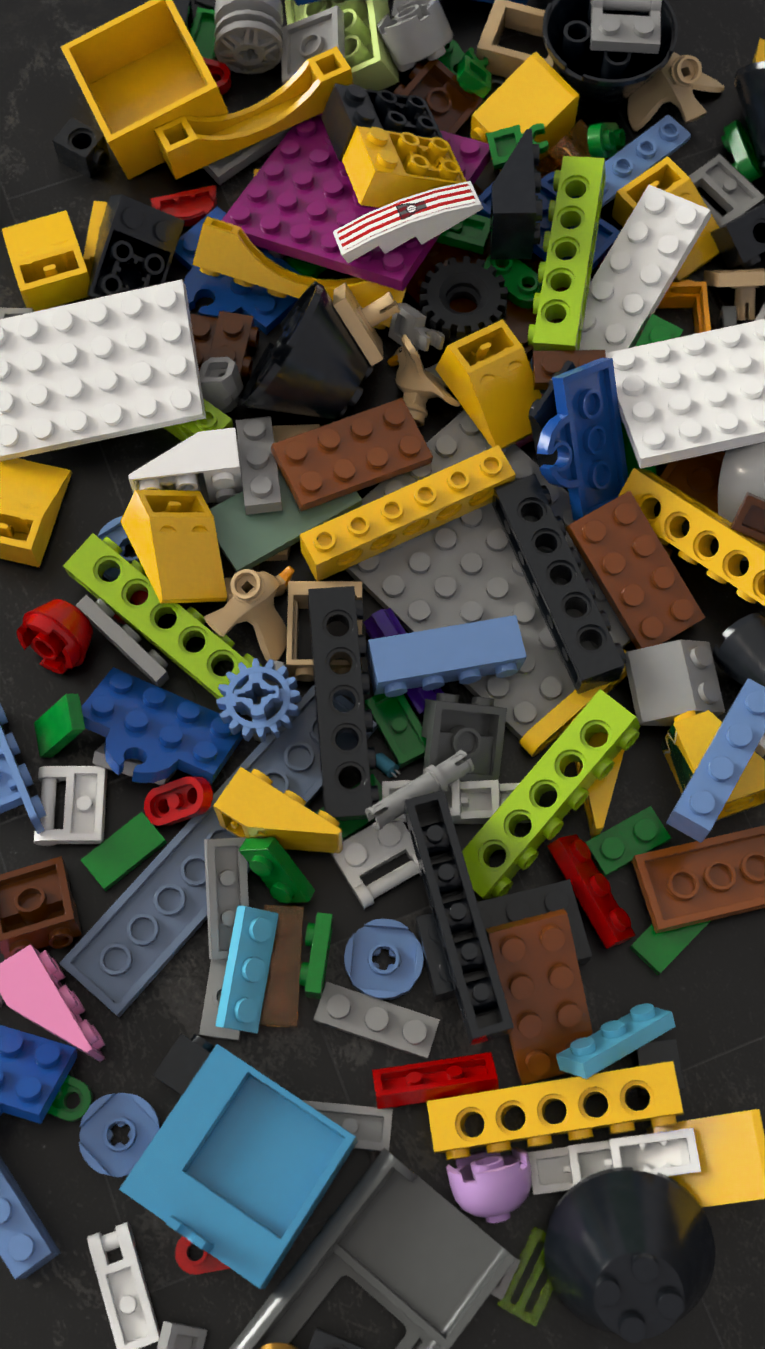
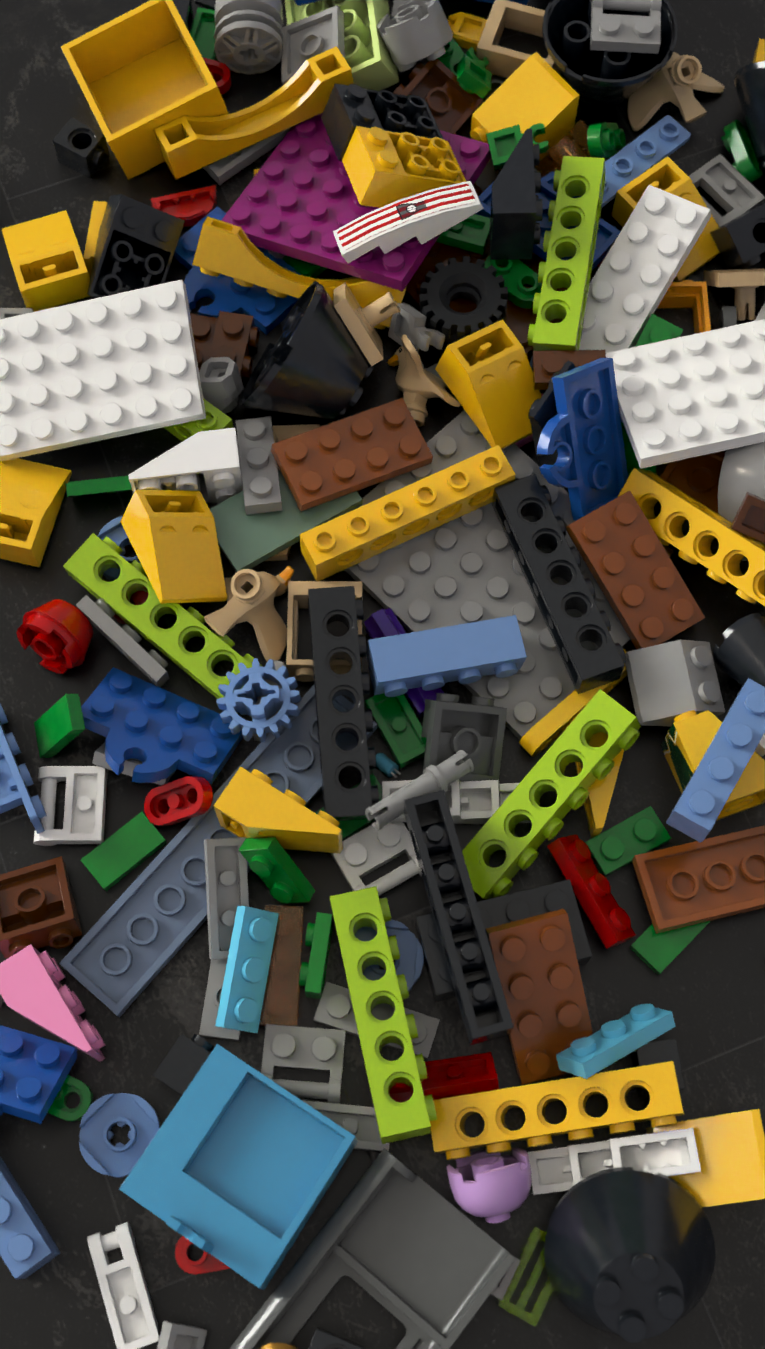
(98, 486): none -> green tile
(305, 1050): none -> light grey plate
(394, 1119): none -> lime brick
(466, 29): none -> yellow tile

